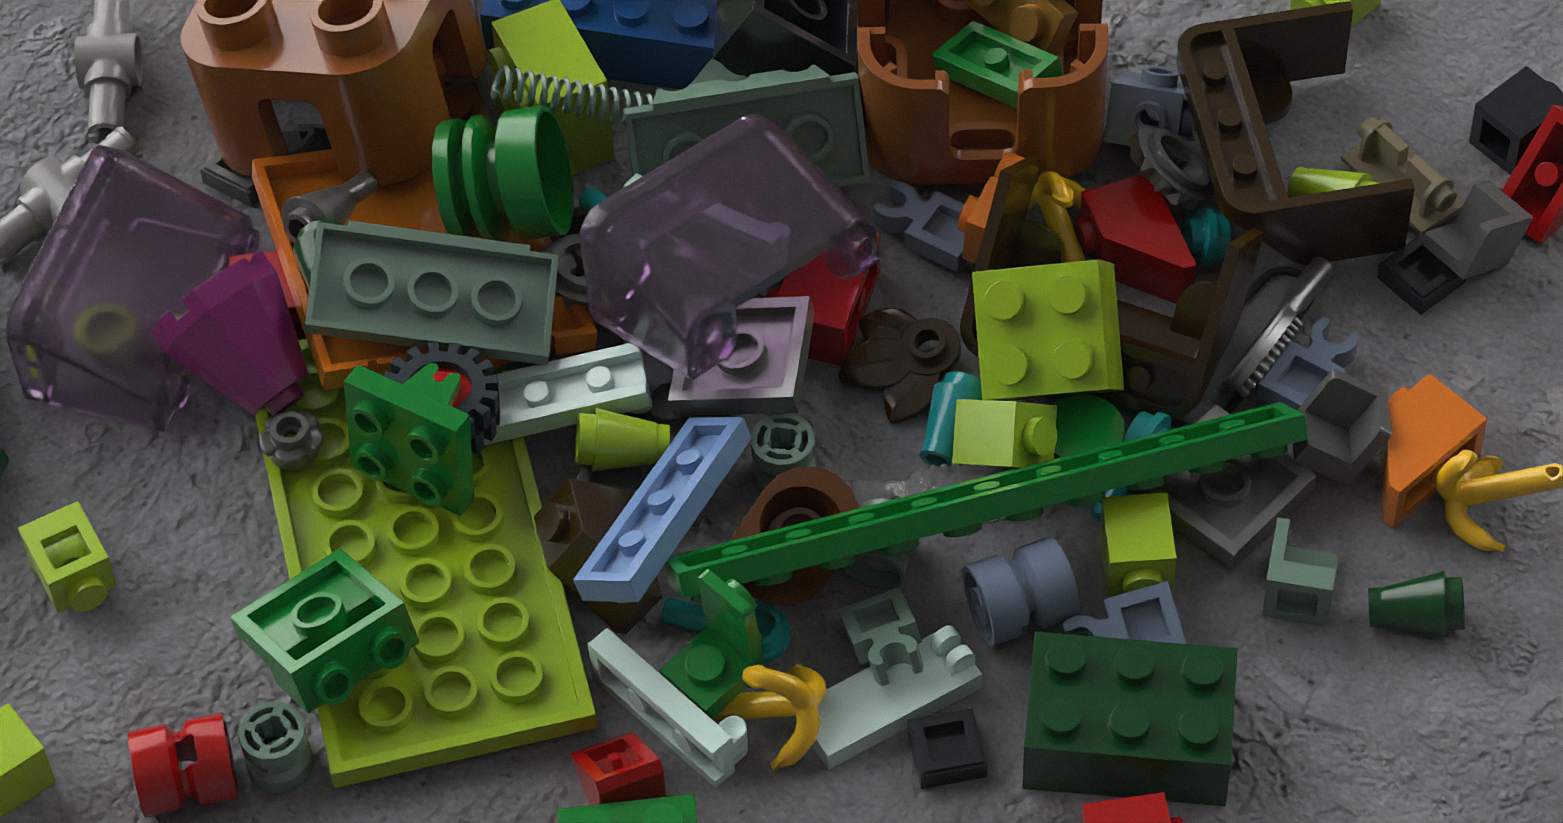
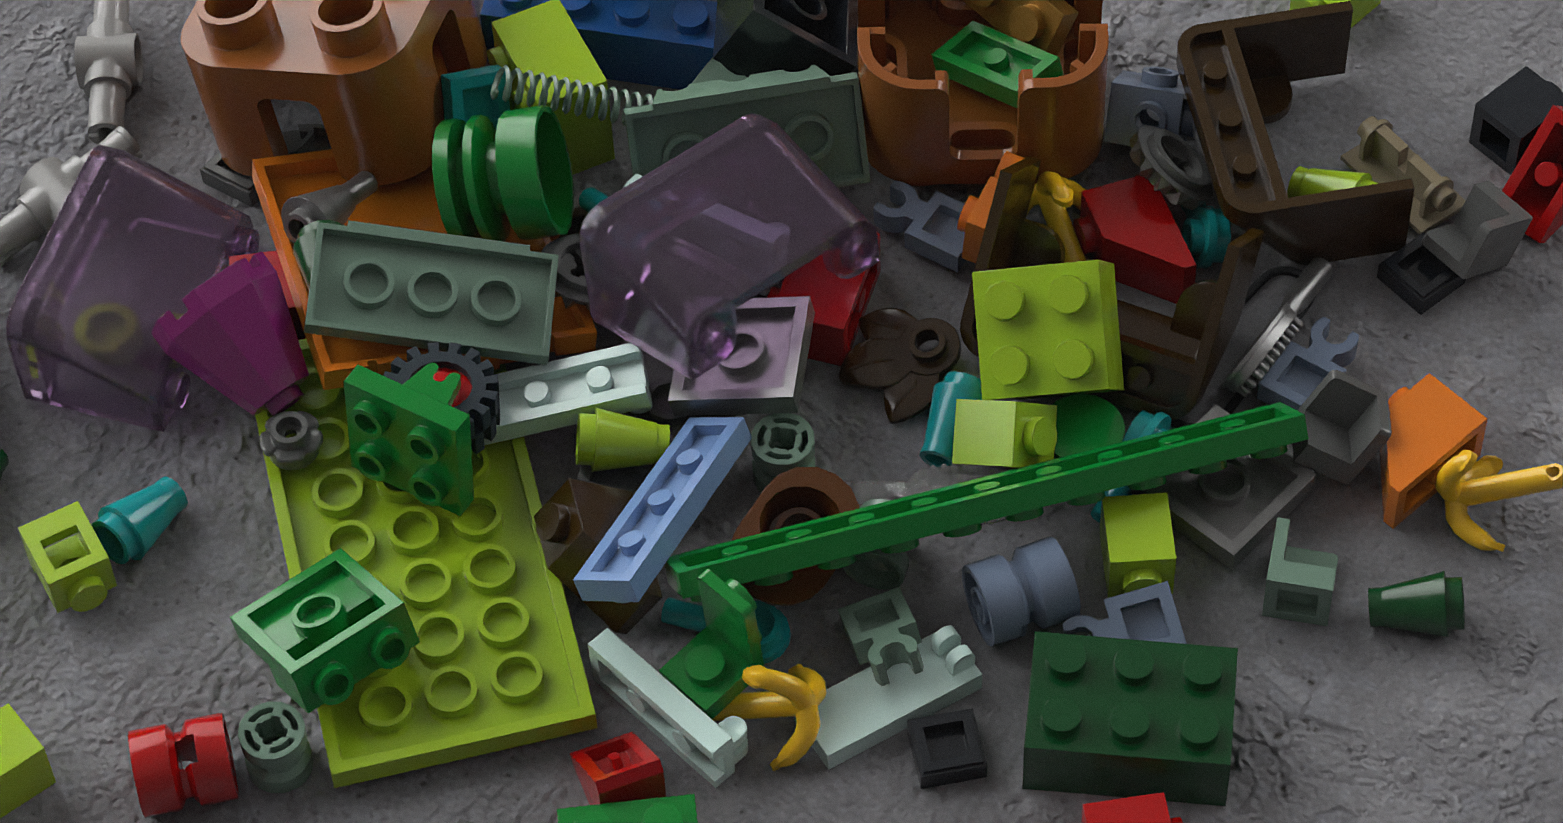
(137, 521): none -> teal cone
(469, 94): none -> teal plate

